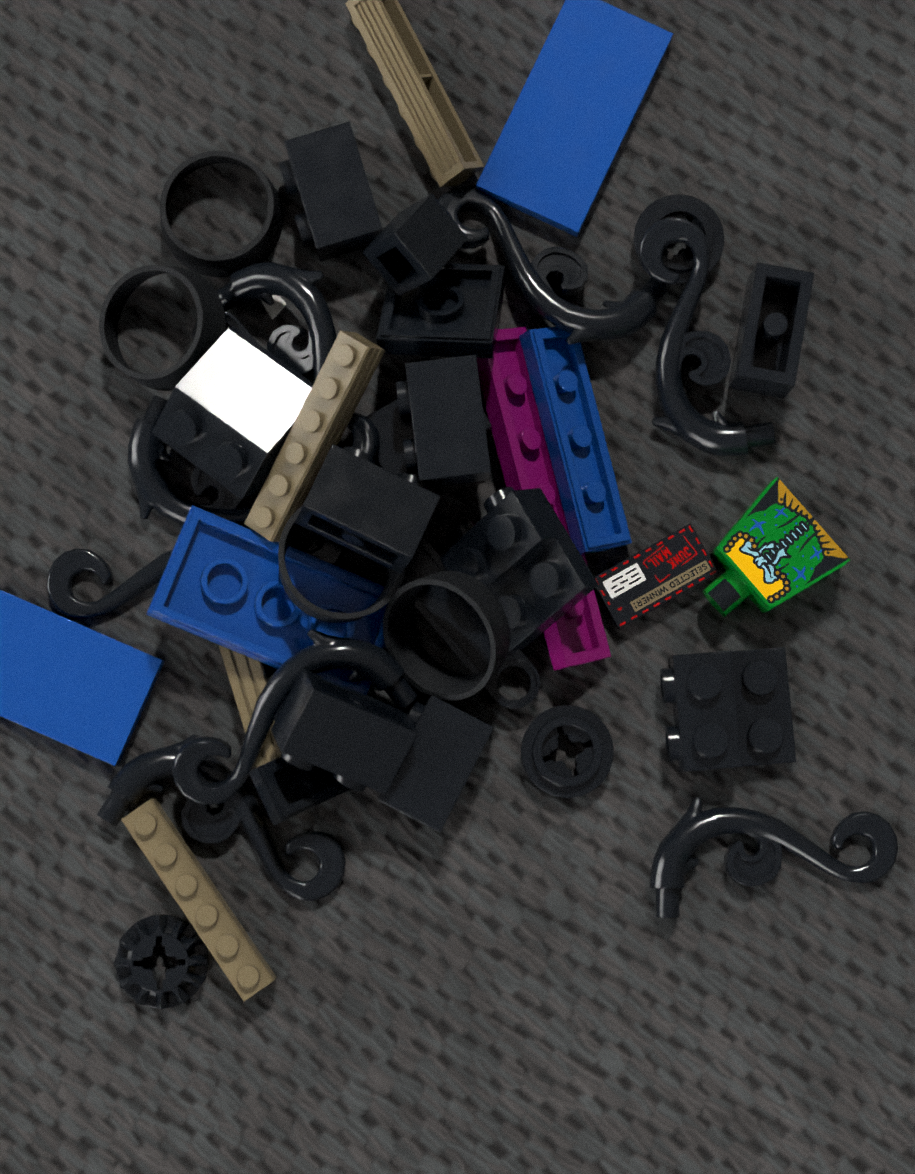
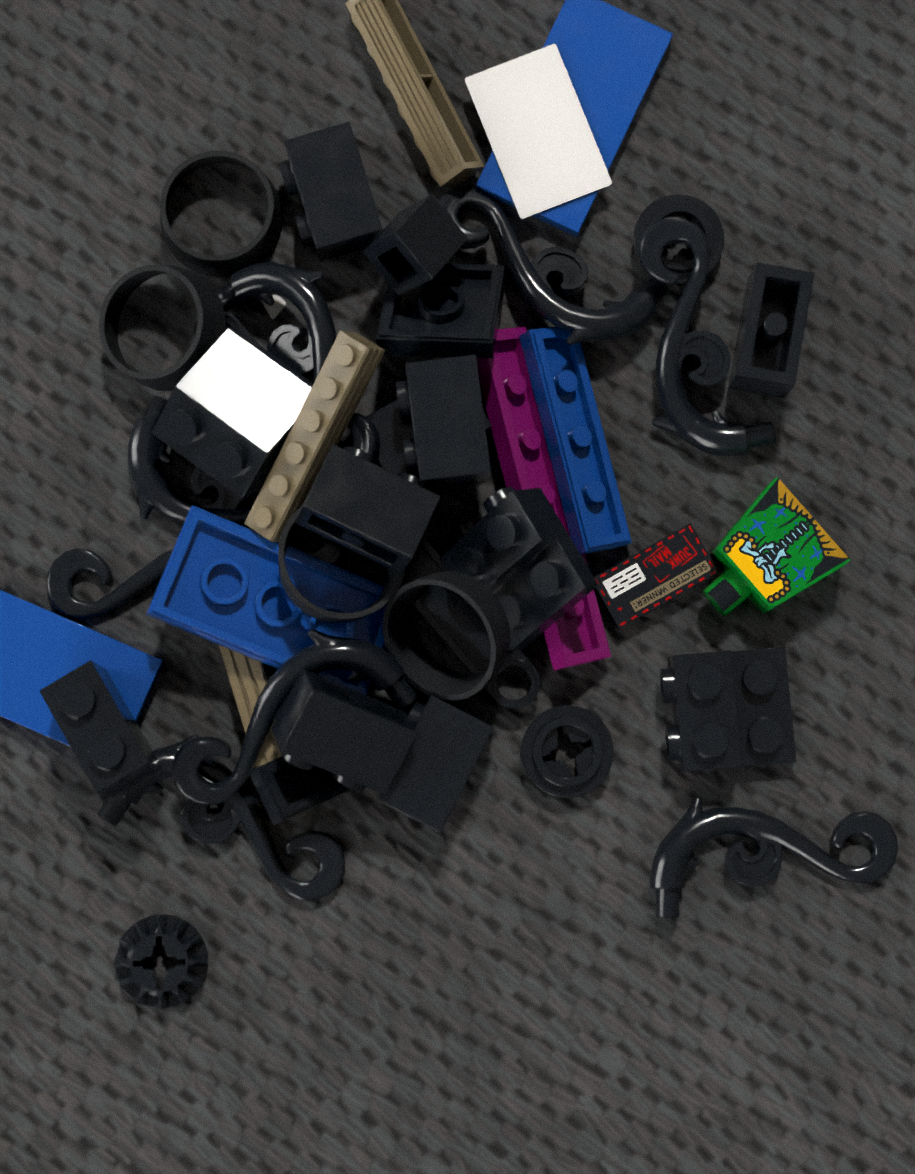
(100, 729): none -> black brick
(199, 899): dark tan piece -> none
(538, 131): none -> white sticker

